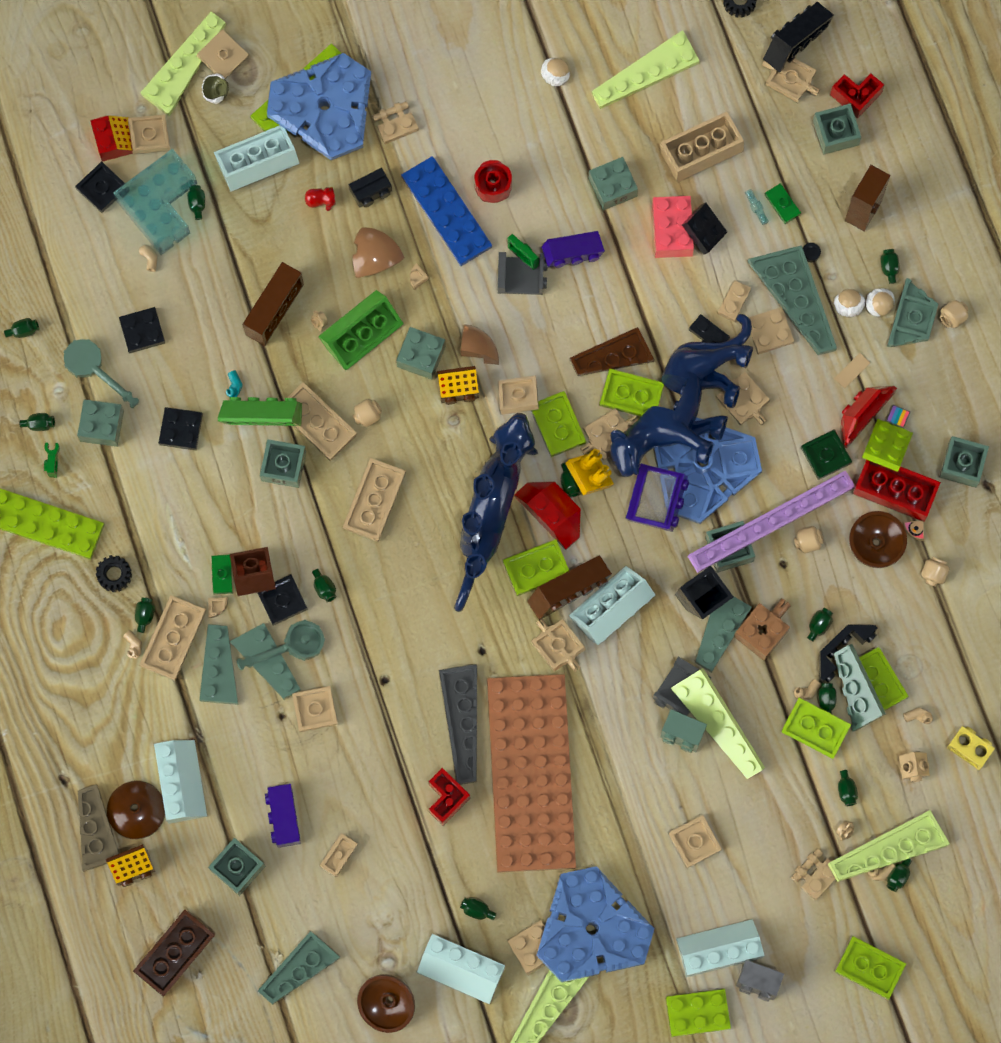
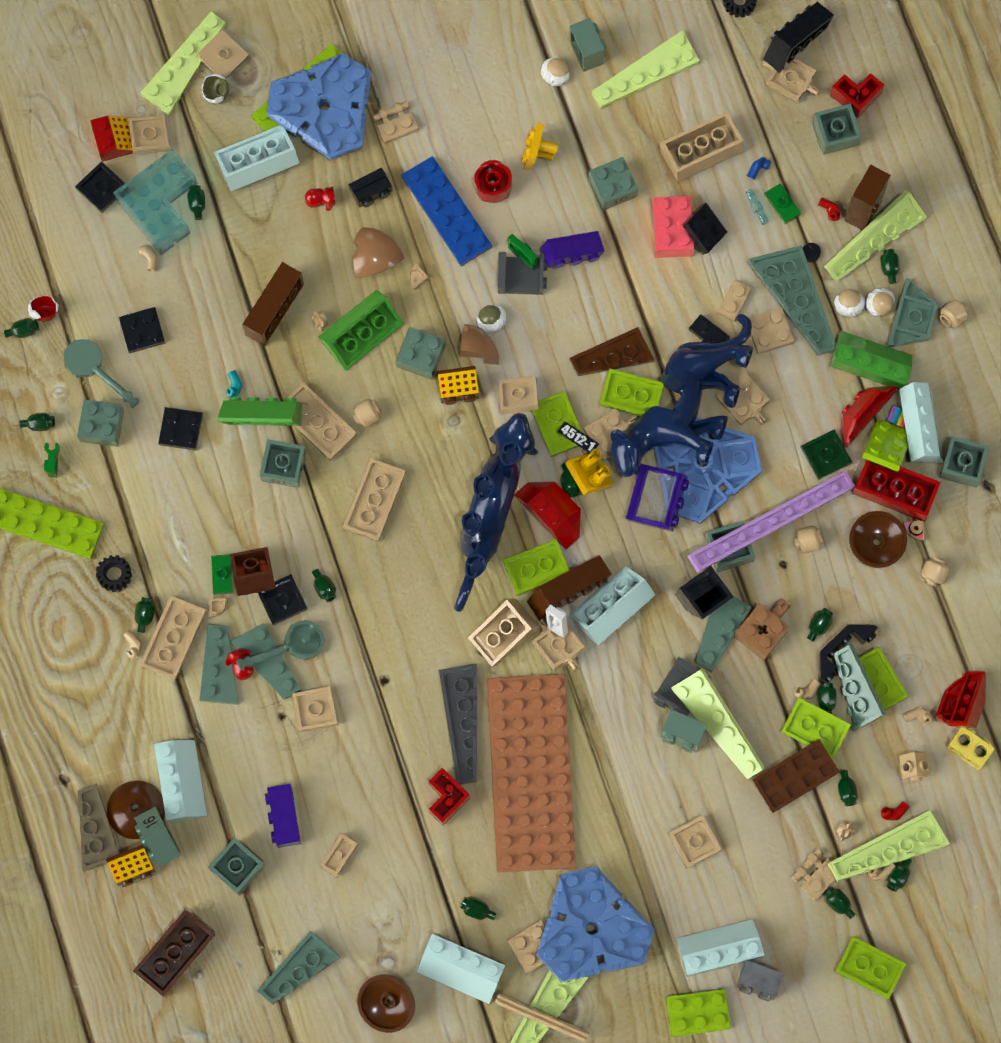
(43, 308): none -> red hair
(156, 837): none -> sand green brick
(232, 658): none -> red animal
(491, 319): none -> hair
(503, 631): none -> tan slope
(537, 147): none -> yellow plate
(542, 1017): none -> tan axle
(557, 620): none -> white plate
(577, 437): none -> black sticker
(587, 44): none -> sand green brick
(757, 165): none -> blue arm
(796, 776): none -> reddish brown plate
(832, 209): none -> red arm
(839, 902): none -> dark green plant
(872, 360): none -> bright green slope
(894, 814): none -> red arm
(897, 217): none -> yellowish green wing
(921, 423): none -> light aqua slope
(963, 701): none -> red wedge

